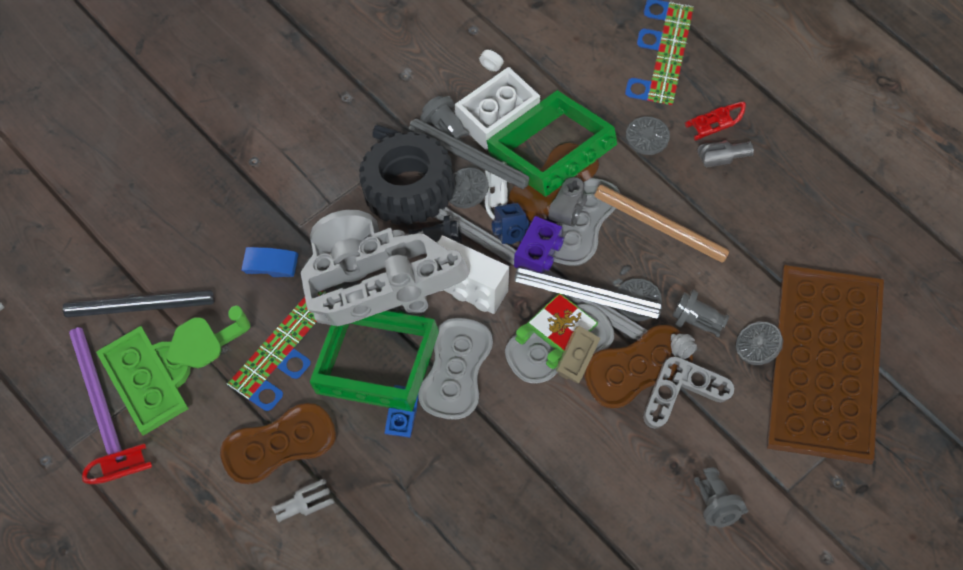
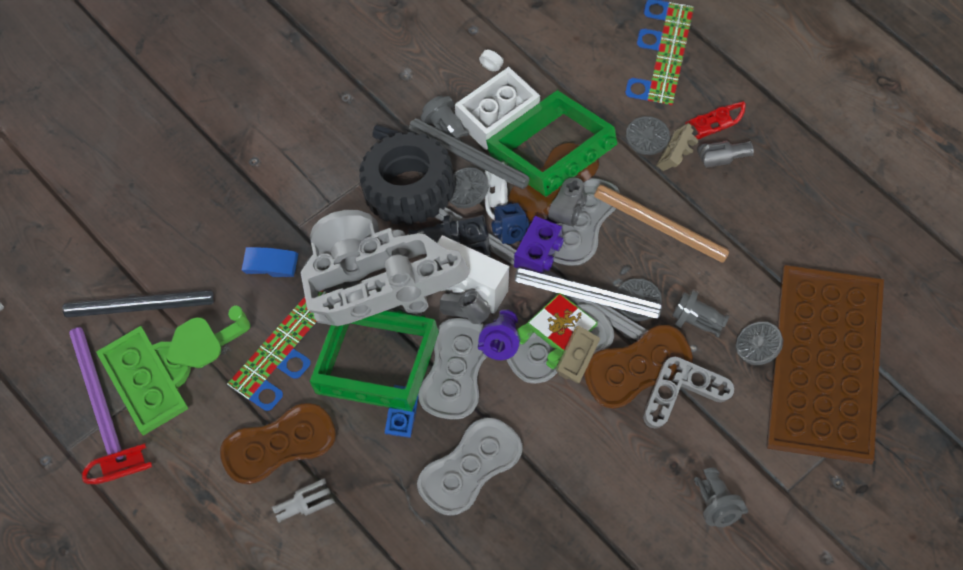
(455, 480): none -> light grey plate
(467, 305): none -> flat silver piece
(475, 234): none -> black slope
(500, 338): none -> dark purple piece
(676, 147): none -> dark tan plate
(682, 345): light grey plate -> none

